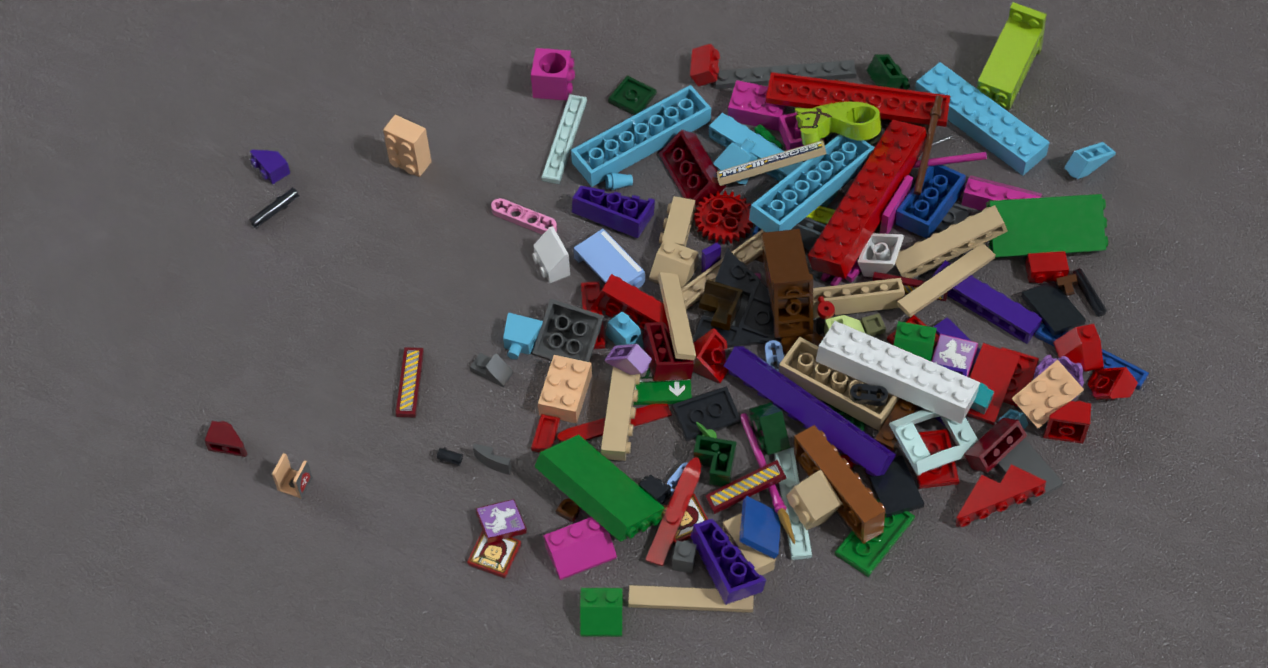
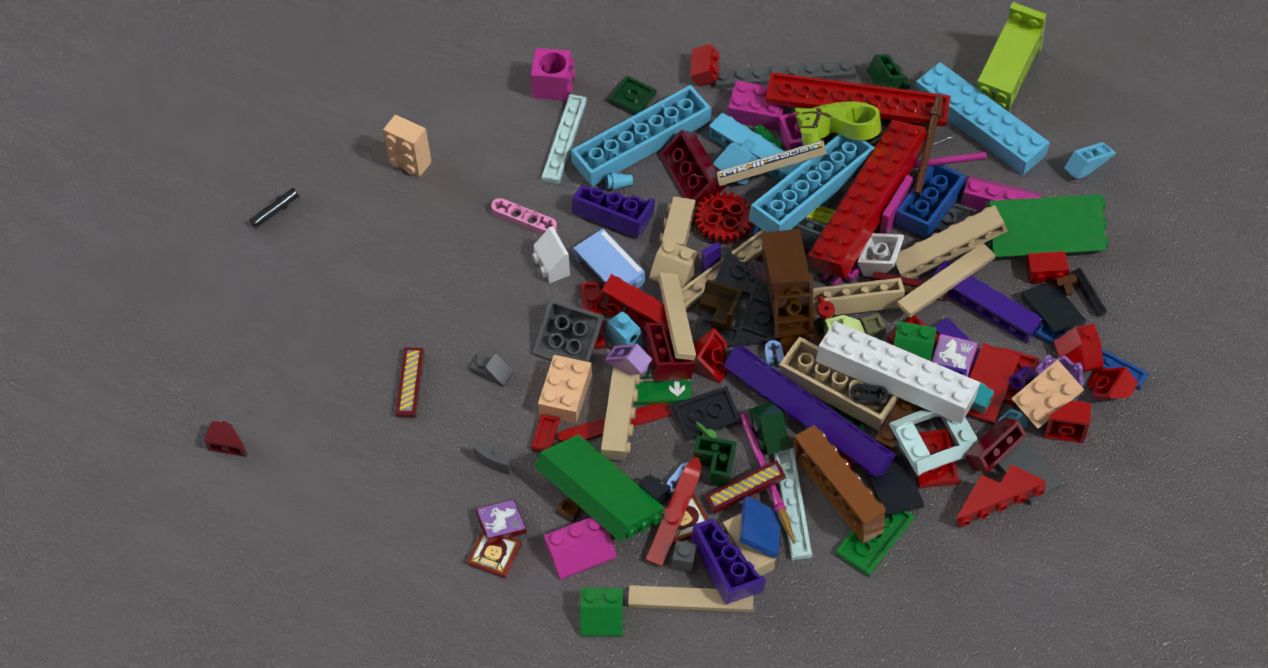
(270, 163): dark purple slope -> none
(284, 474): light nougat piece -> none
(449, 456): black pin -> none
(520, 334): medium azure torso -> none
(814, 500): tan slope -> none
(1022, 378): none -> dark purple bush

